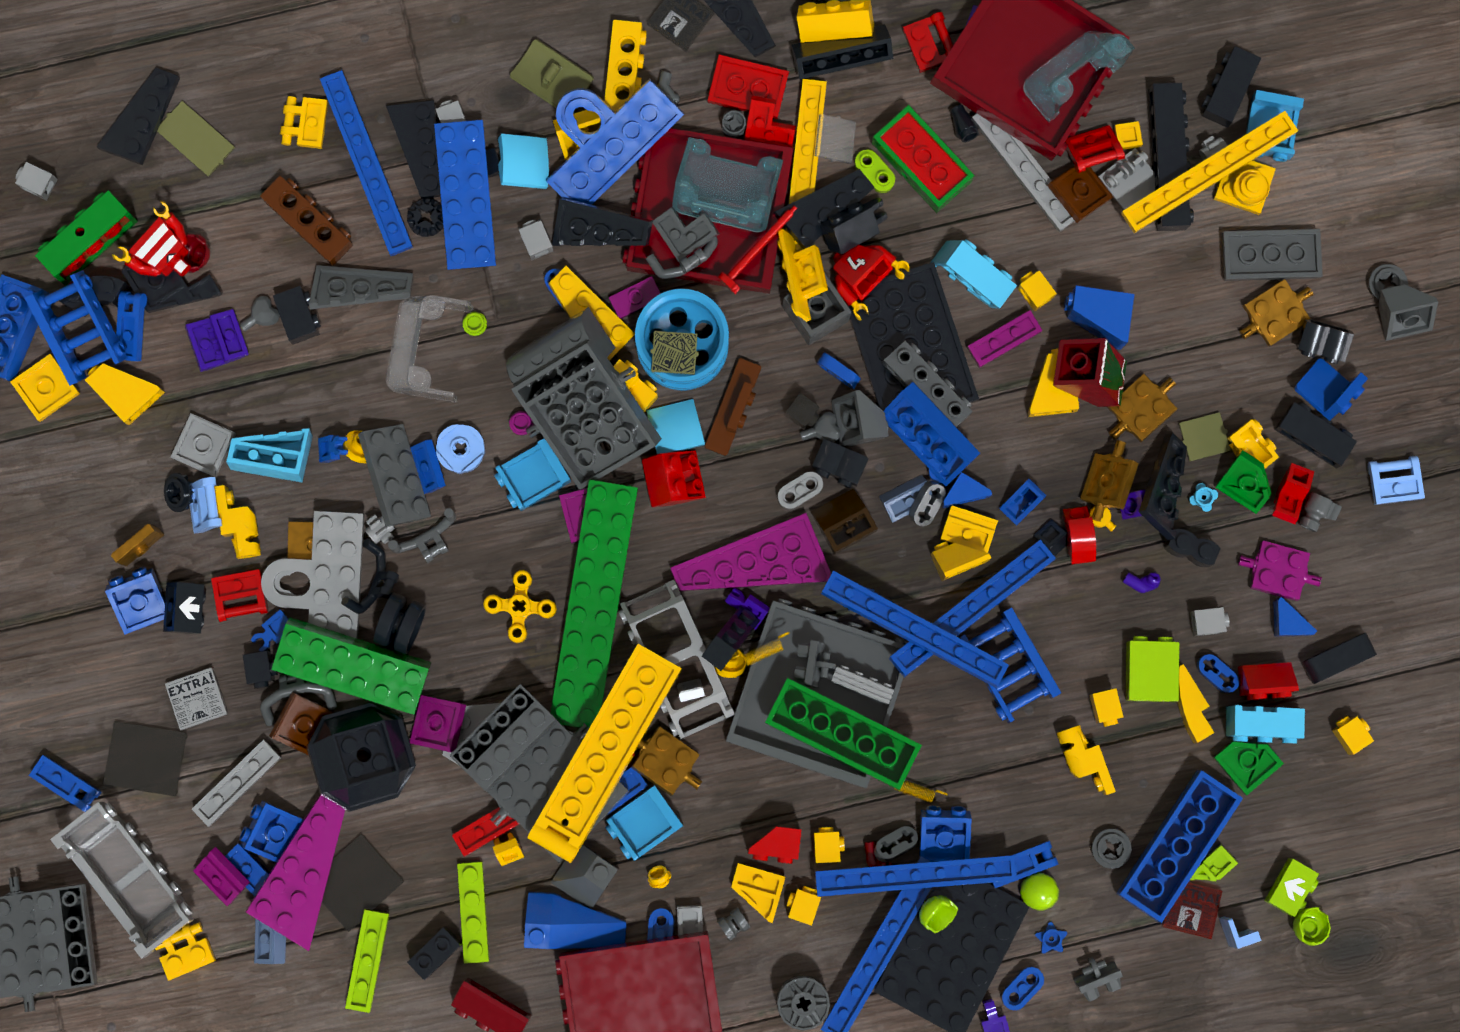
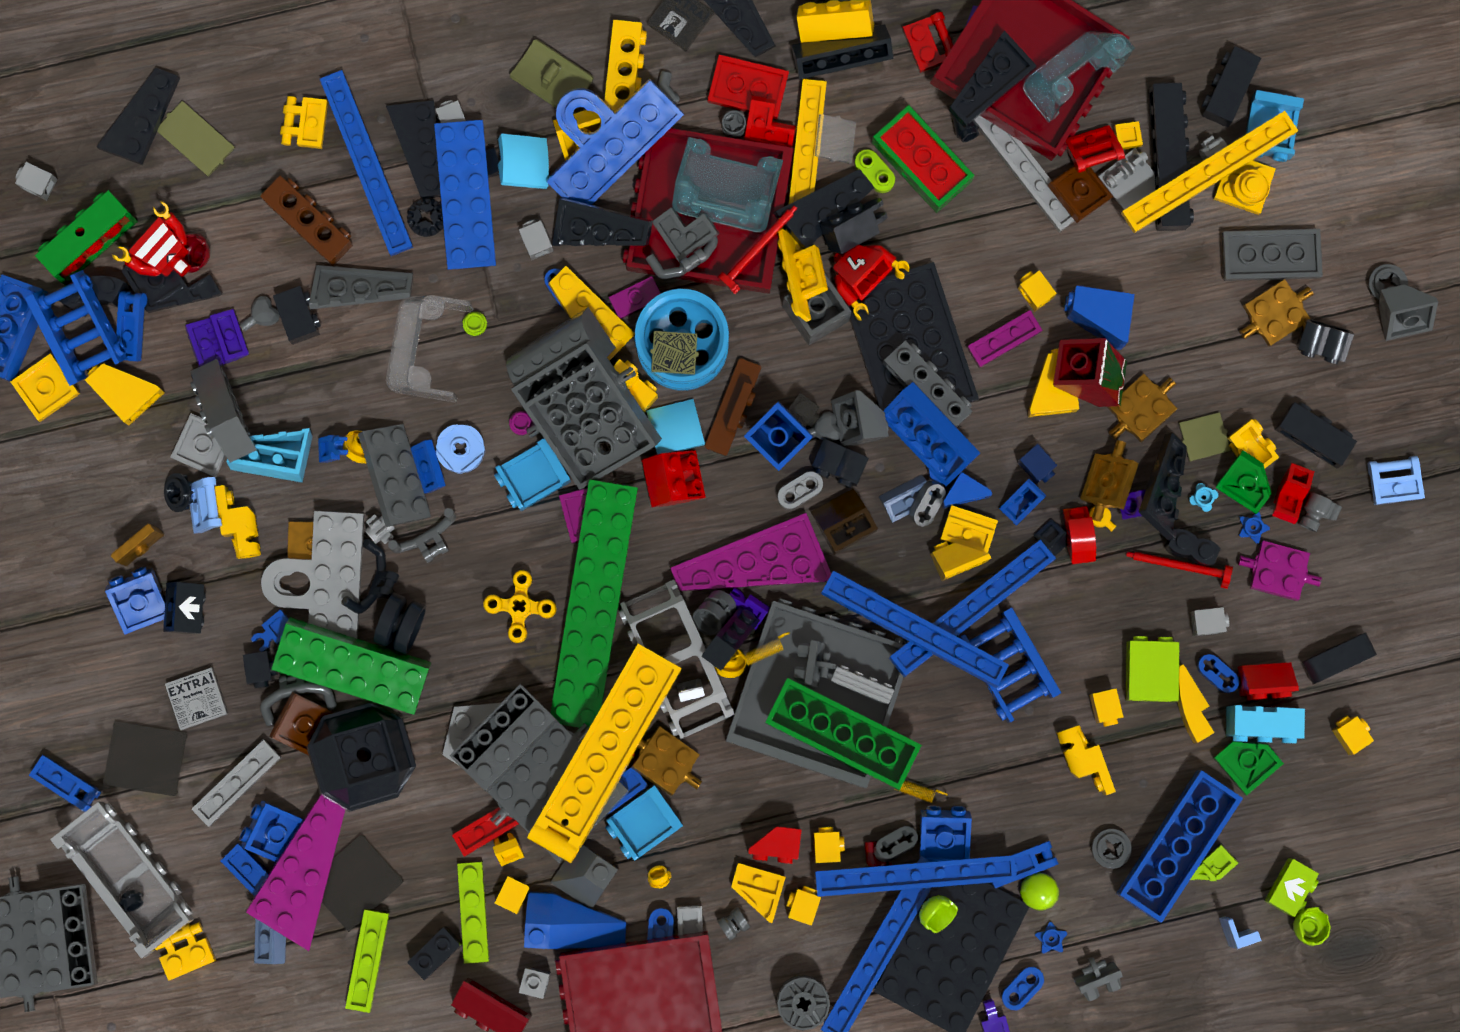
(131, 900): none -> black plate
(221, 411): none -> dark grey wedge
(221, 876): magenta plate -> none
(237, 587): red plate -> none
(438, 724): magenta plate -> none
(512, 895): none -> yellow panel
(534, 982): none -> light grey brick
(714, 612): none -> dark grey wheel
(778, 436): none -> blue slope
(838, 370): blue beam -> none
(975, 272): medium azure wedge -> none
(995, 76): none -> black wing
(1038, 464): none -> dark blue brick
(1142, 584): dark purple arm -> none
(1194, 911): clear red tile -> none
(1224, 574): none -> red piece
(1260, 527): none -> blue plate
(1288, 621): blue slope -> none
(1328, 389): blue bracket -> none

